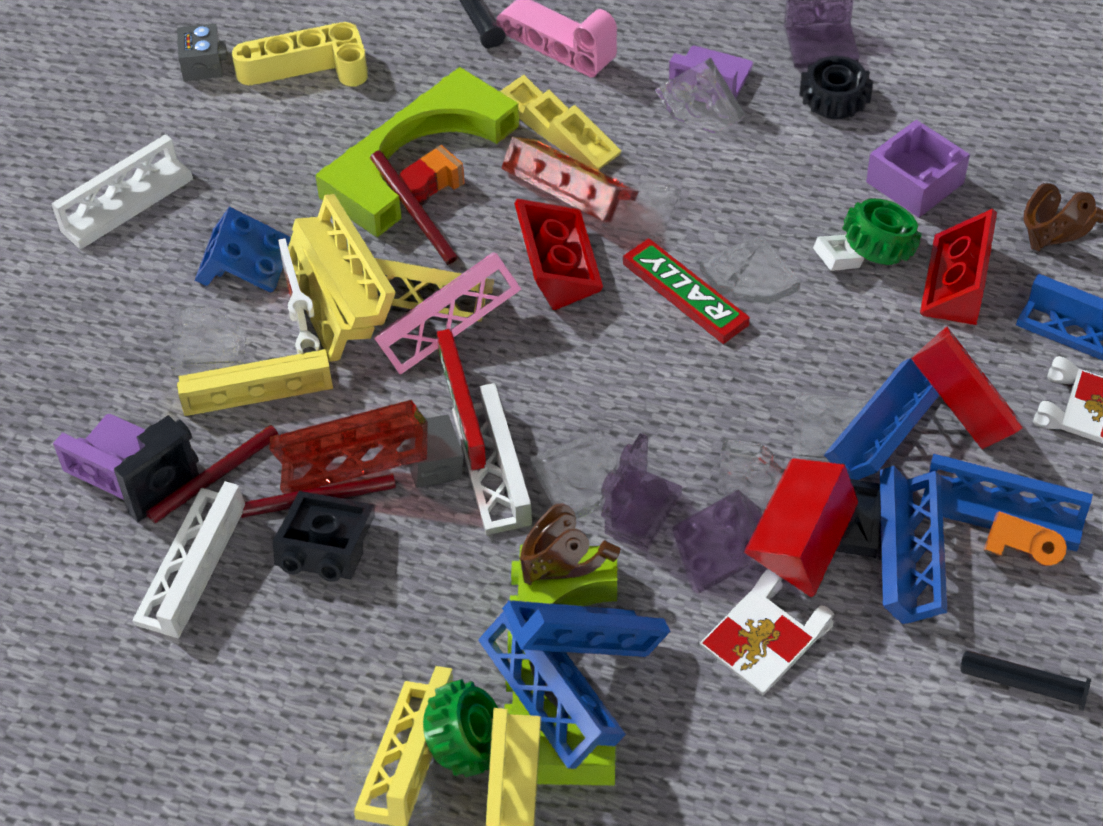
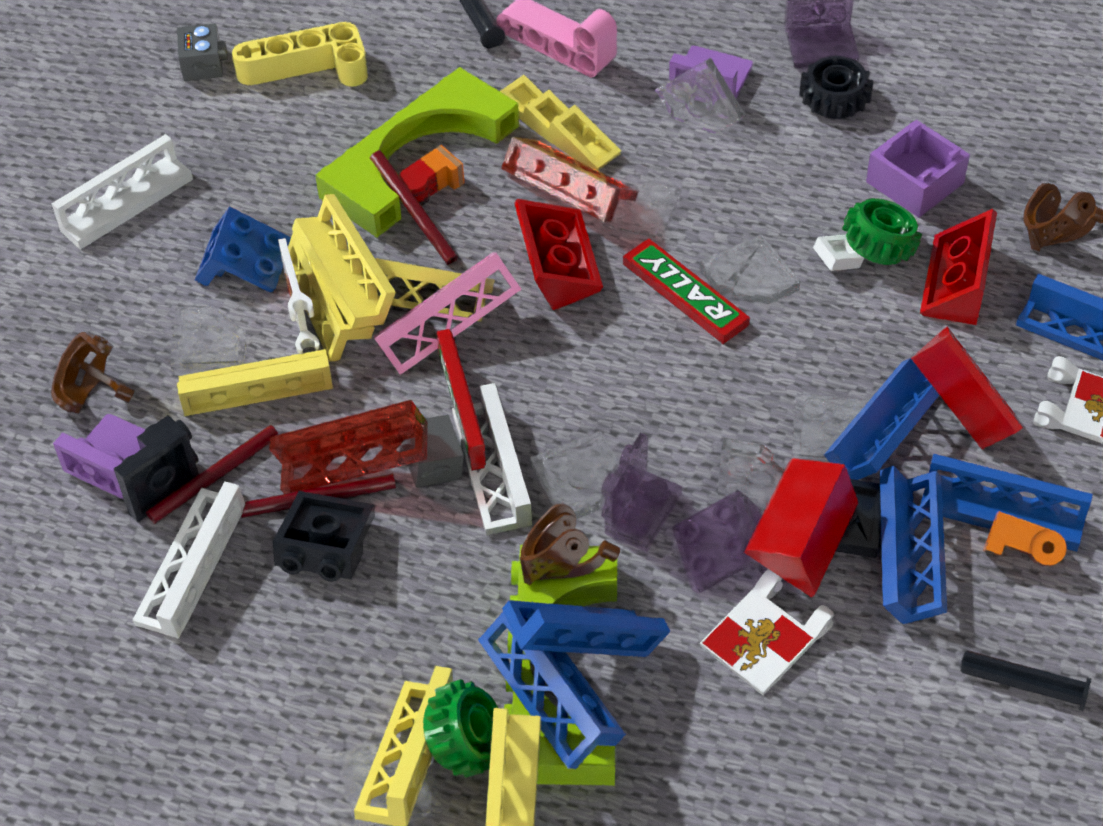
(70, 395): none -> reddish brown helmet

